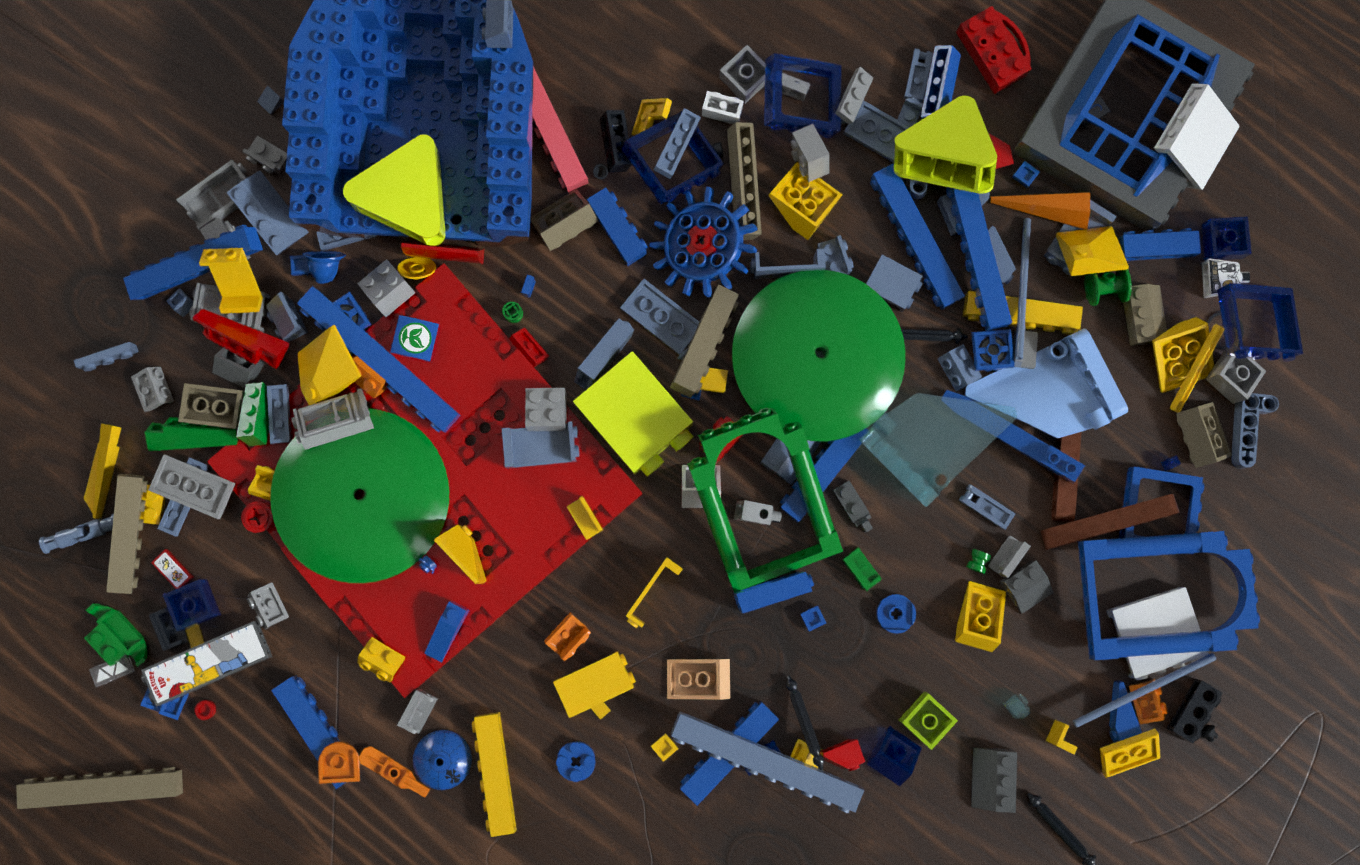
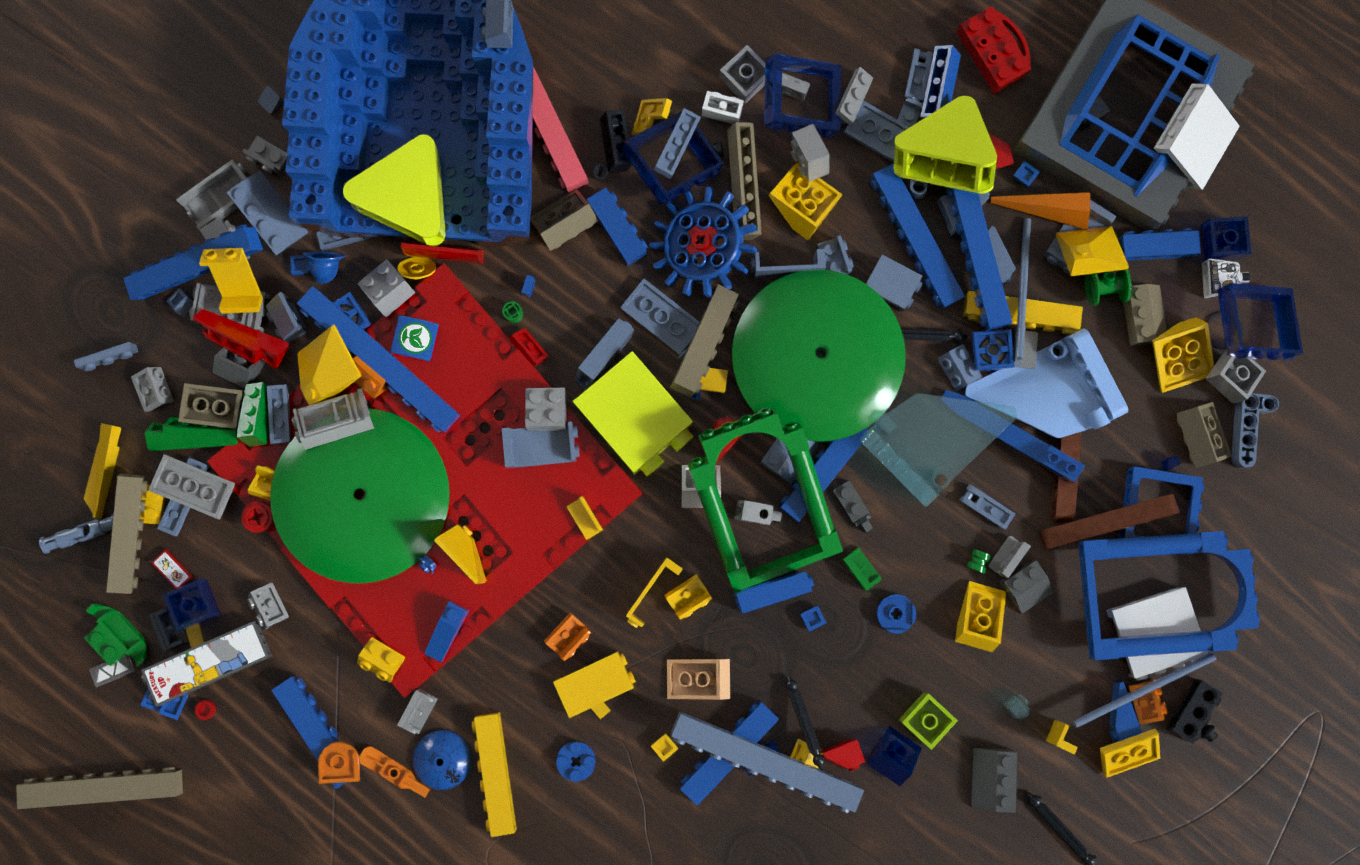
(688, 597): none -> yellow bracket
(1197, 368): yellow axle -> none

